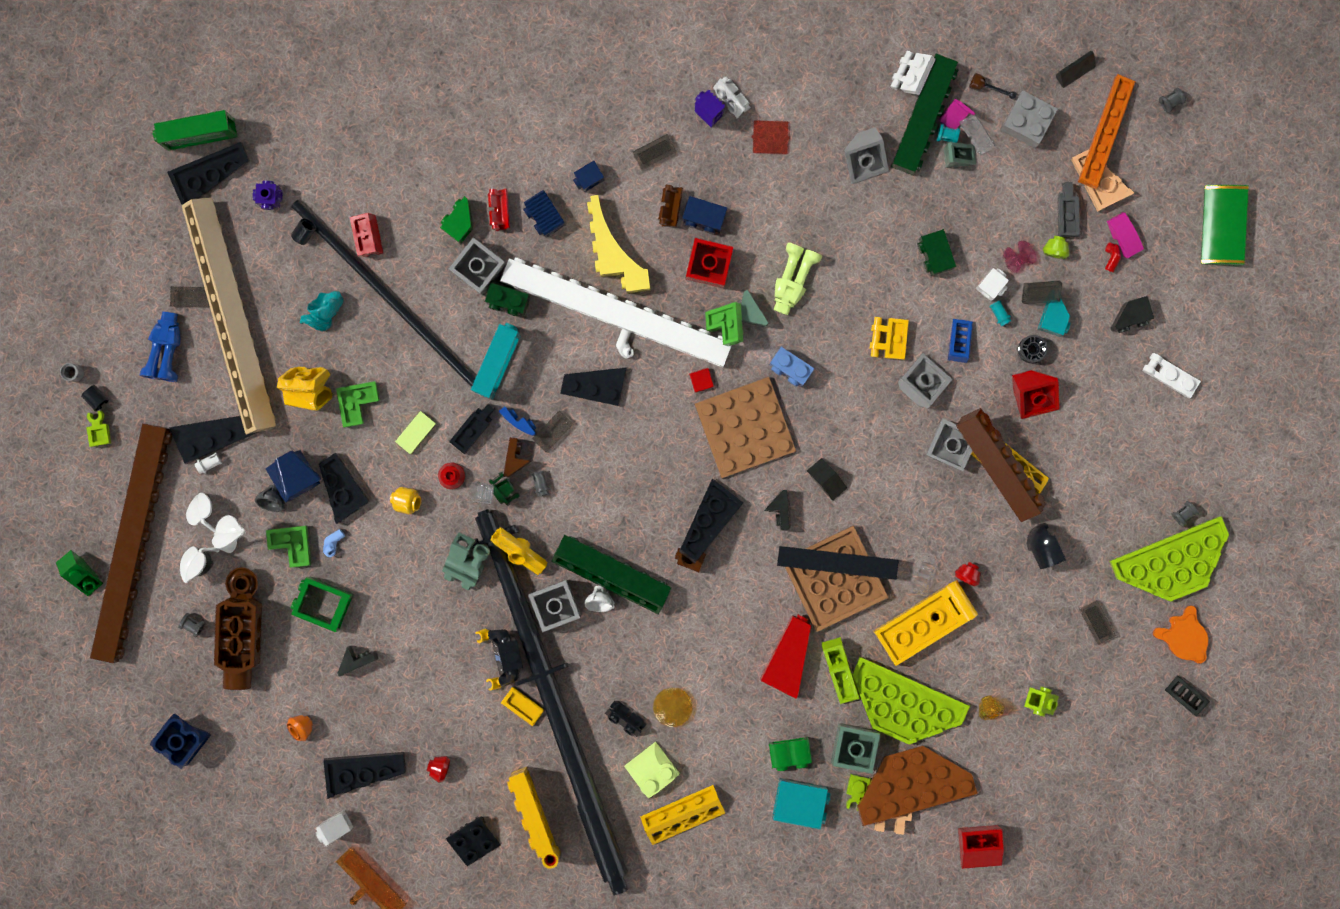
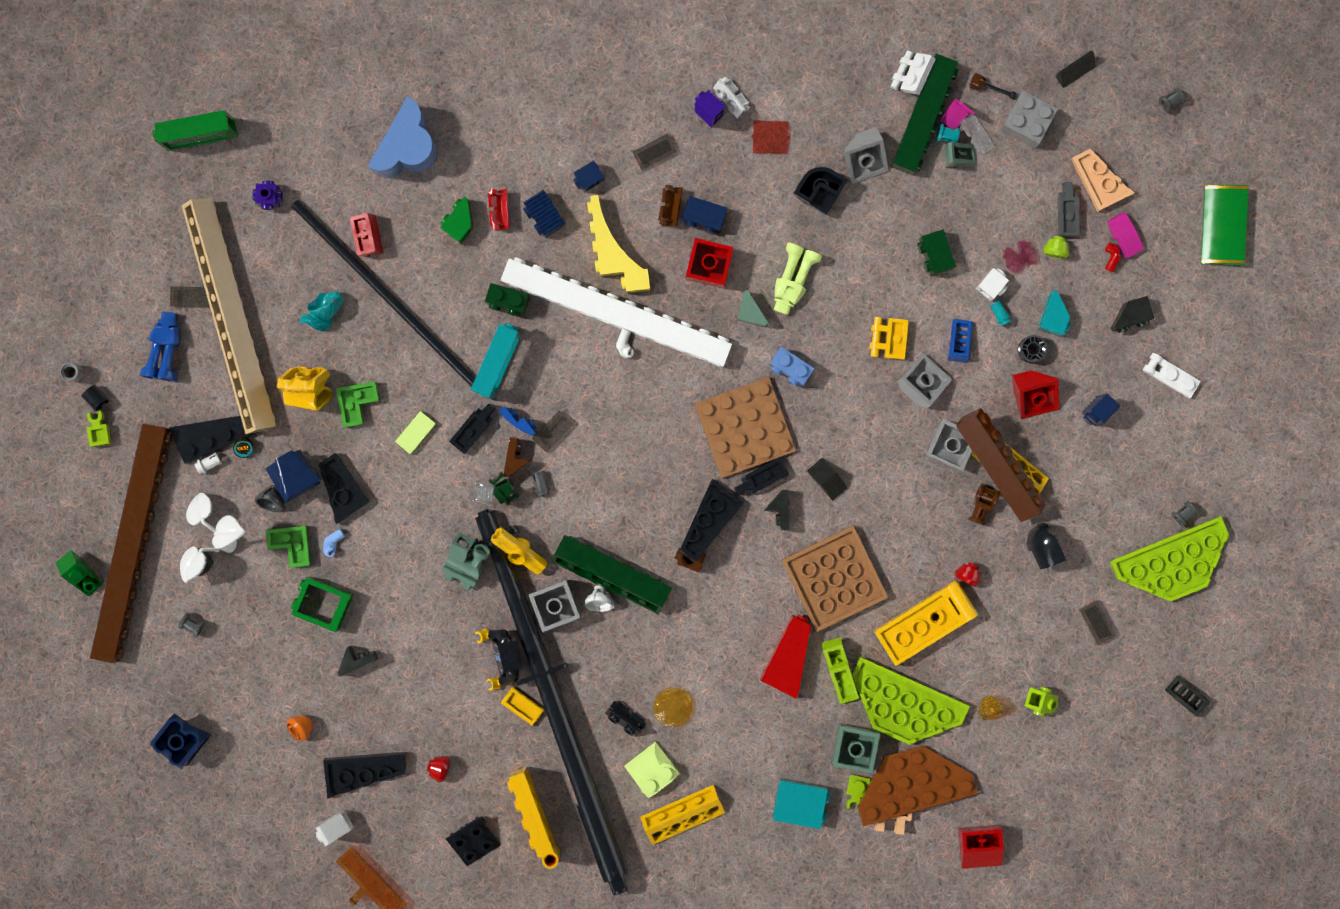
(203, 174): black wing -> none
(238, 631): reddish brown brick -> none
(243, 447): none -> dark brown tile
(303, 231): black beam -> none
(405, 144): none -> medium blue brick
(405, 500): yellow head -> none
(454, 481): red cone -> none
(477, 266): light grey brick -> none
(597, 386): black wing -> none
(701, 380): red tile -> none
(729, 320): bright green plate -> none
(762, 477): none -> black hinge
(790, 753): green brick -> none
(820, 188): none -> black brick
(837, 562): black tile -> none
(983, 504): none -> reddish brown connector
(1042, 292): clear smoke tile -> none
(1100, 409): none -> dark blue brick
(1106, 131): orange tile -> none
(1185, 636): orange tile -> none

